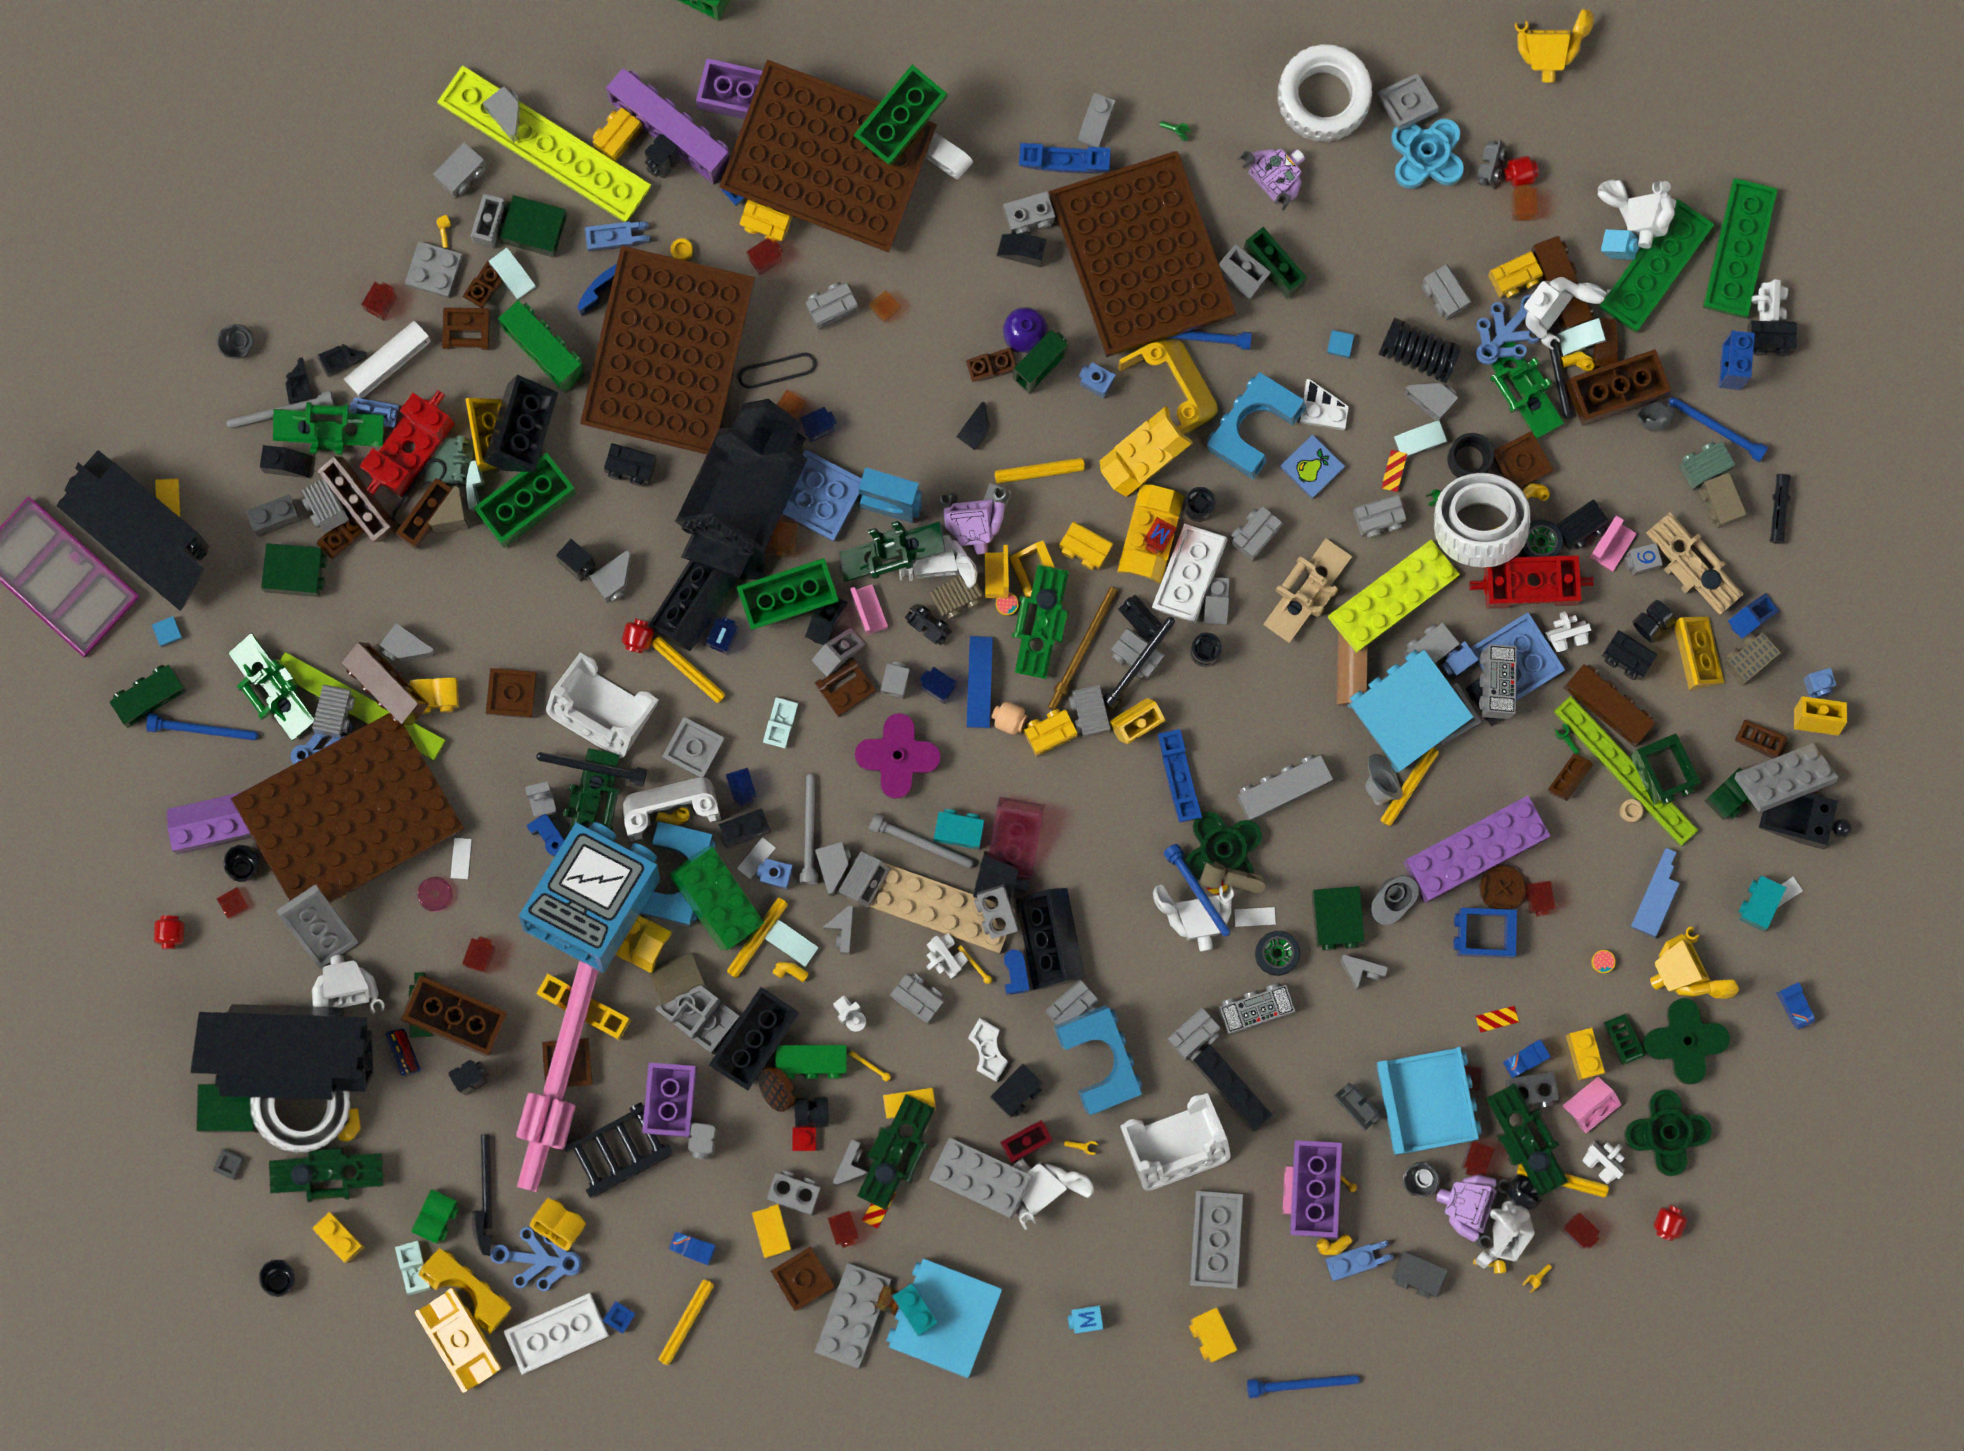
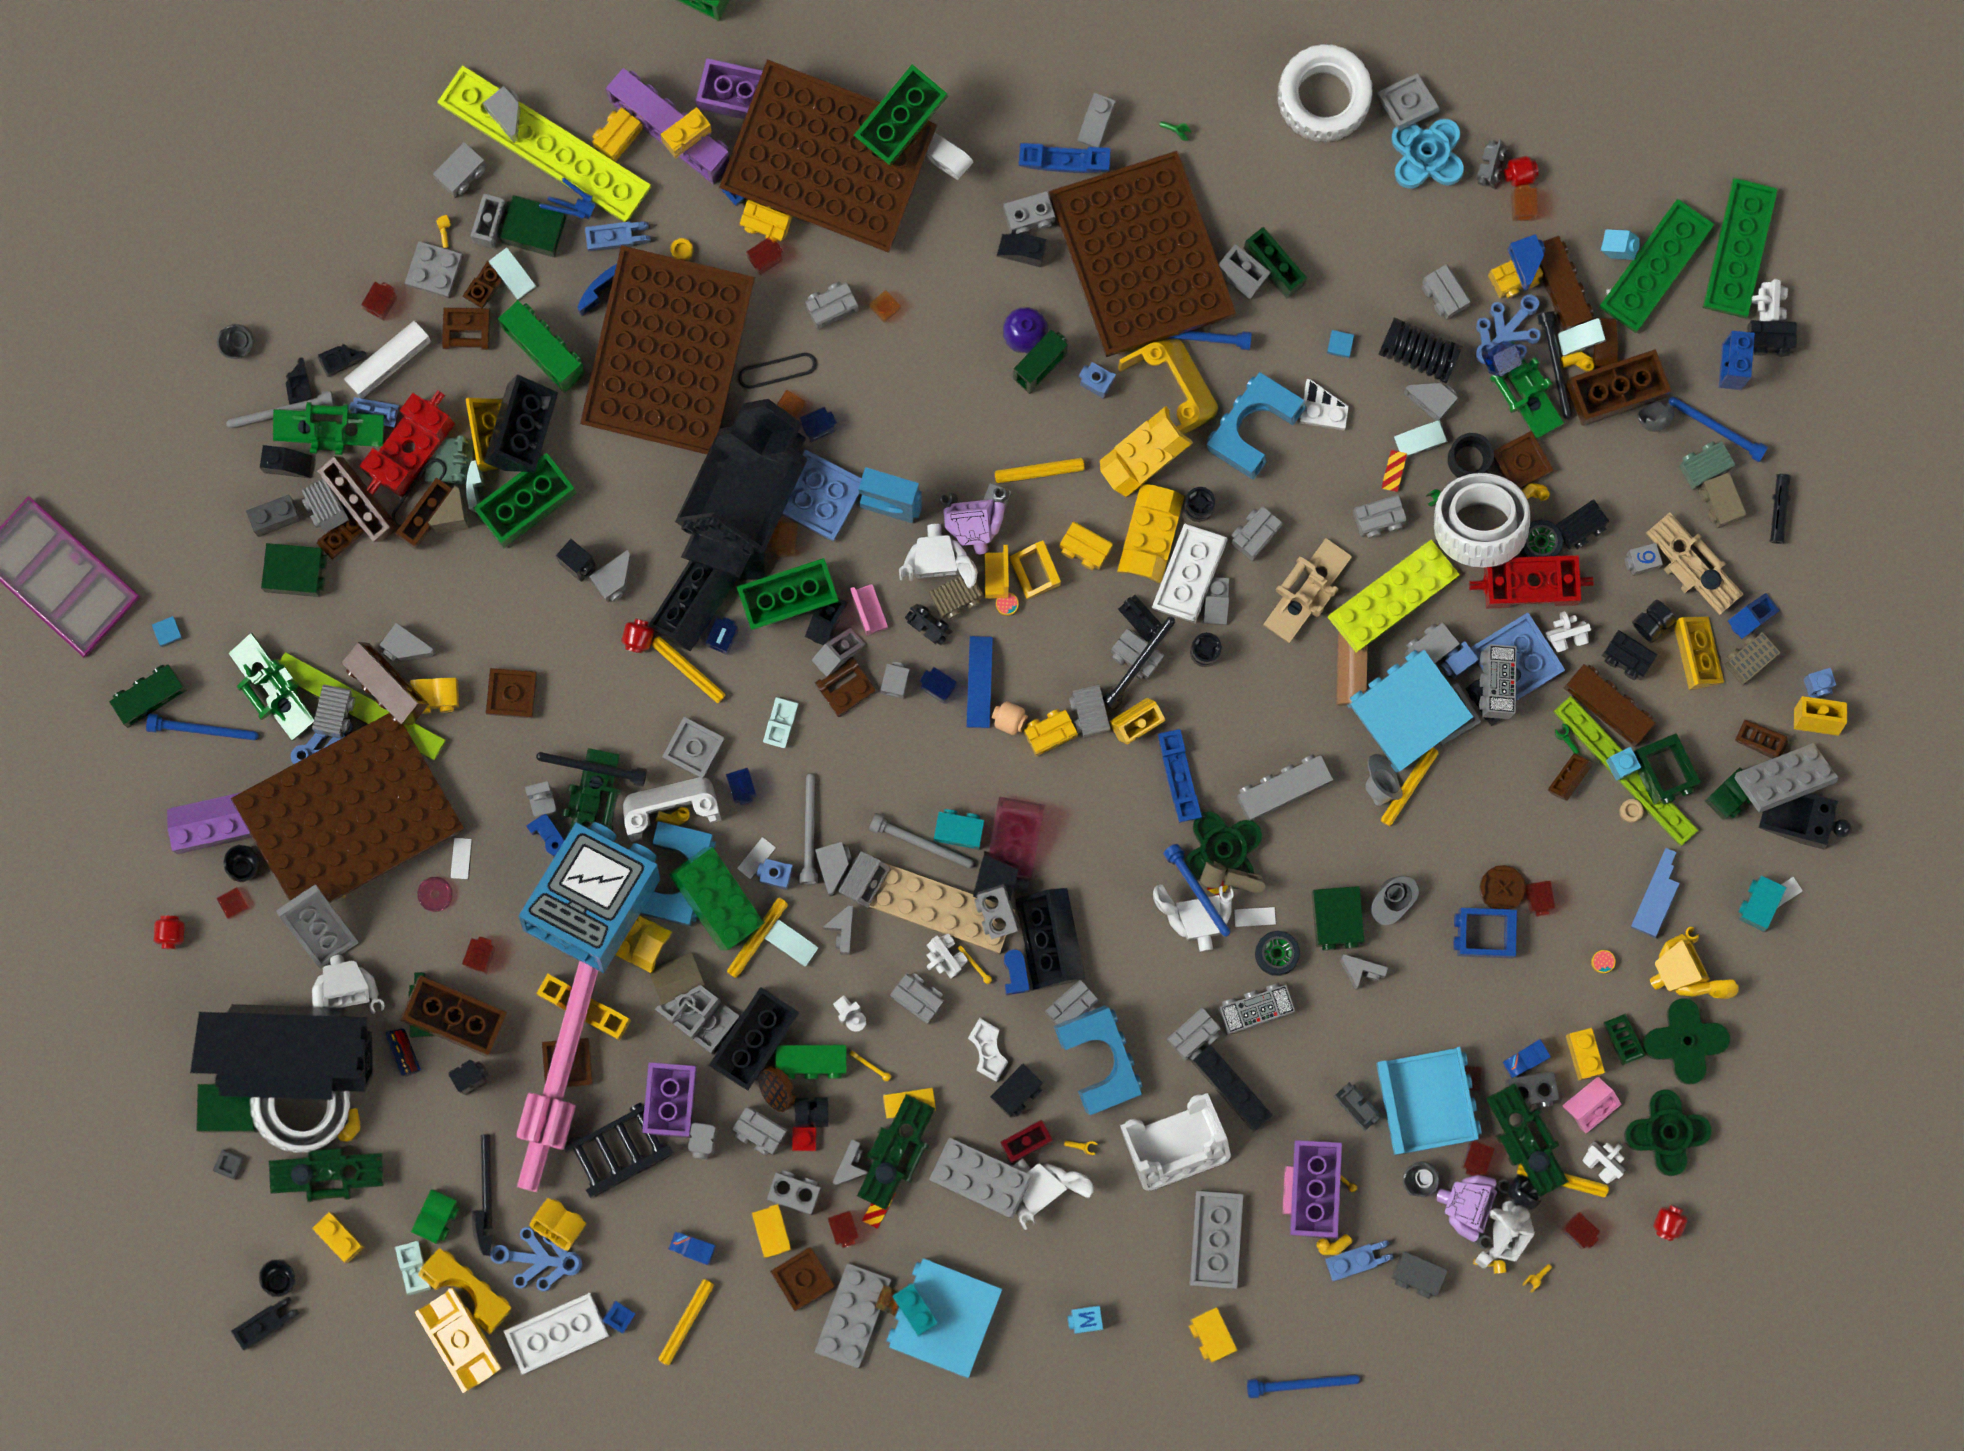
(135, 528): black panel -> none
(168, 493): yellow slope -> none
(262, 1324): none -> black hinge
(582, 208): none -> blue plant
(598, 707): white windscreen -> none
(630, 464): black brick -> none
(661, 156): black brick -> none
(686, 132): none -> yellow brick
(744, 828): black brick -> none
(759, 1130): none -> light grey brick
(791, 968): yellow arm -> none
(897, 773): magenta plant -> none
(910, 544): dark green piece -> none
(976, 427): black slope -> none
(991, 365): reddish brown slope -> none
(1049, 622): green piece -> none
(1062, 687): pearl gold bar -> none
(1159, 536): clear red brick -> none
(1275, 173): lavender torso -> none
(1312, 466): medium blue tile -> none
(1476, 849): medium lavender brick -> none
(1497, 1019): sticker -> none
(1502, 358): none -> clear blue brick
(1526, 257): none -> blue slope
(1551, 299): white torso -> none
(1553, 48): yellow torso -> none
(1613, 544): bright pink panel -> none
(1623, 763): none -> medium azure brick
(1644, 215): white torso -> none
(1796, 1006): blue leg -> none

